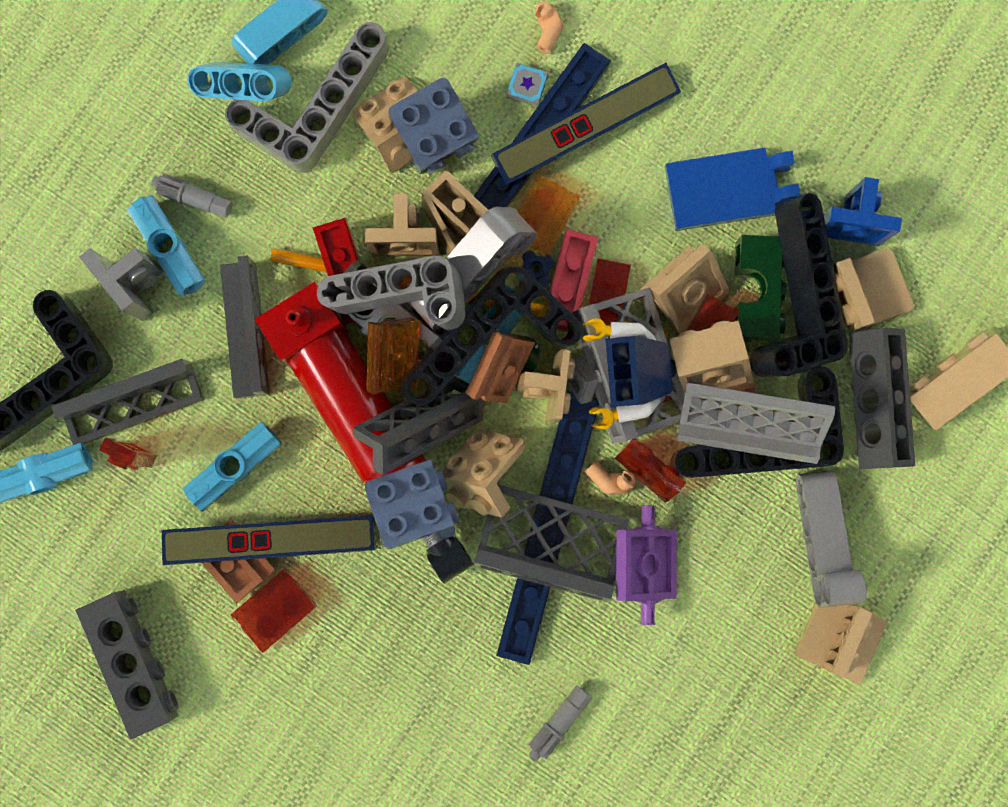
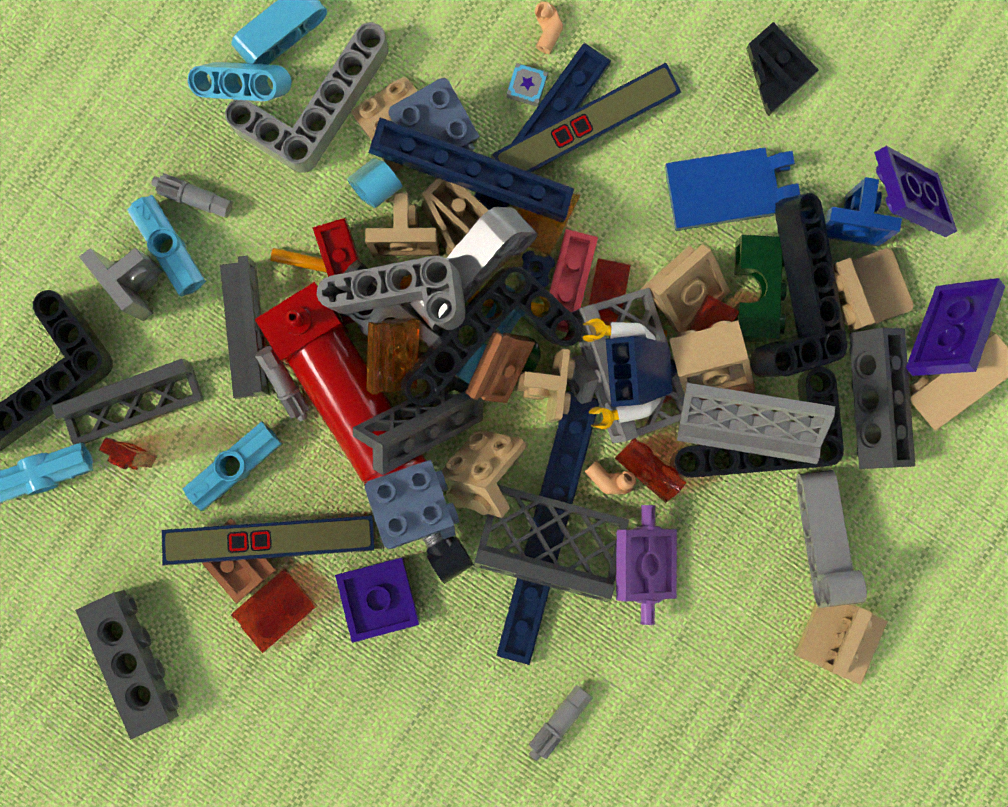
(282, 382): none -> light grey piece
(374, 182): none -> medium azure beam
(377, 599): none -> dark purple plate
(471, 170): none -> dark blue tile
(778, 67): none -> black wing
(914, 192): none -> dark purple plate
(955, 328): none -> dark purple plate

